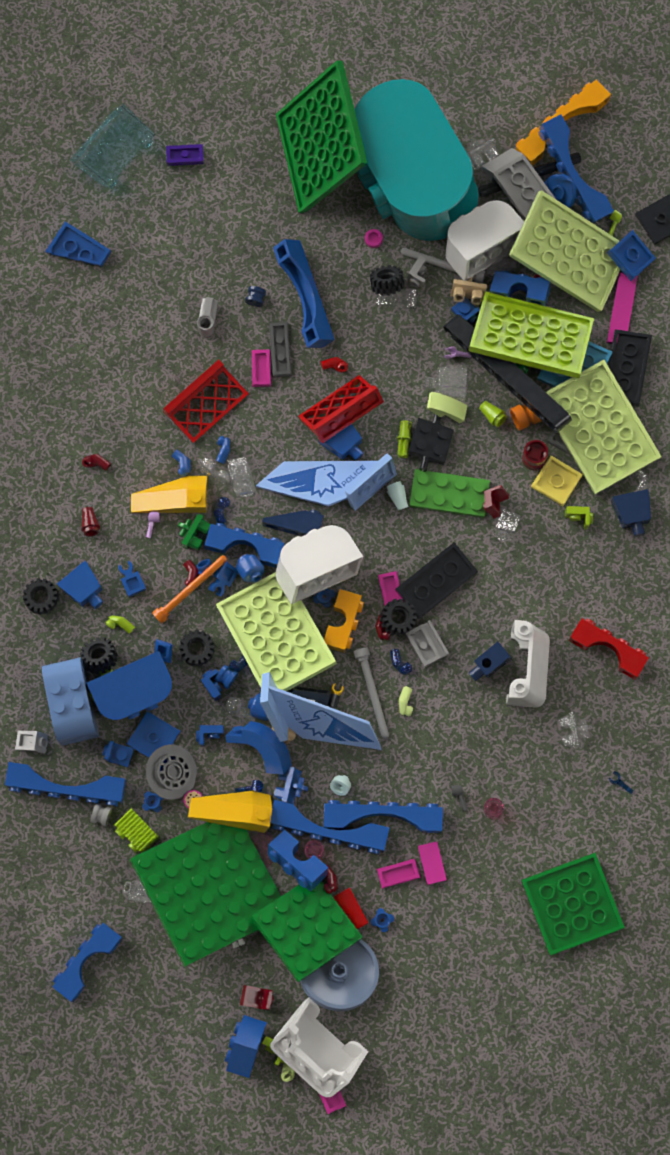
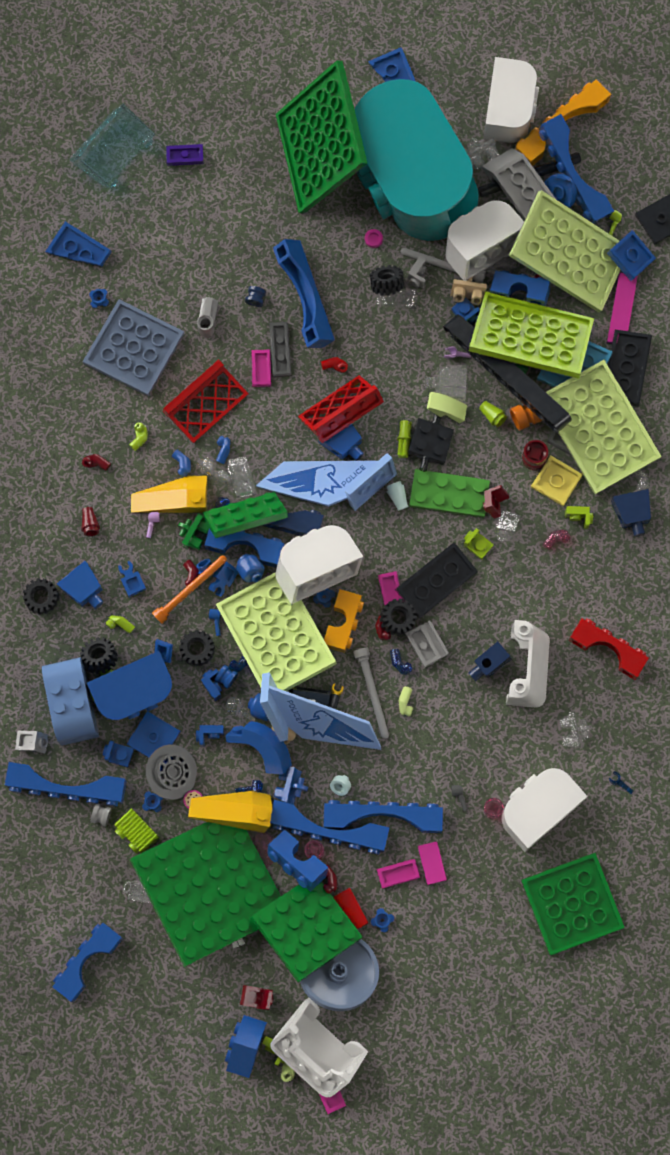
(94, 294): none -> blue plate
(133, 347): none -> sand blue plate
(141, 436): none -> lime arm
(215, 615): none -> blue hand
(245, 514): none -> green plate
(392, 66): none -> blue wing
(477, 544): none -> lime bracket
(511, 100): none -> white brick
(540, 806): none -> white brick
(556, 536): none -> clear pink arm

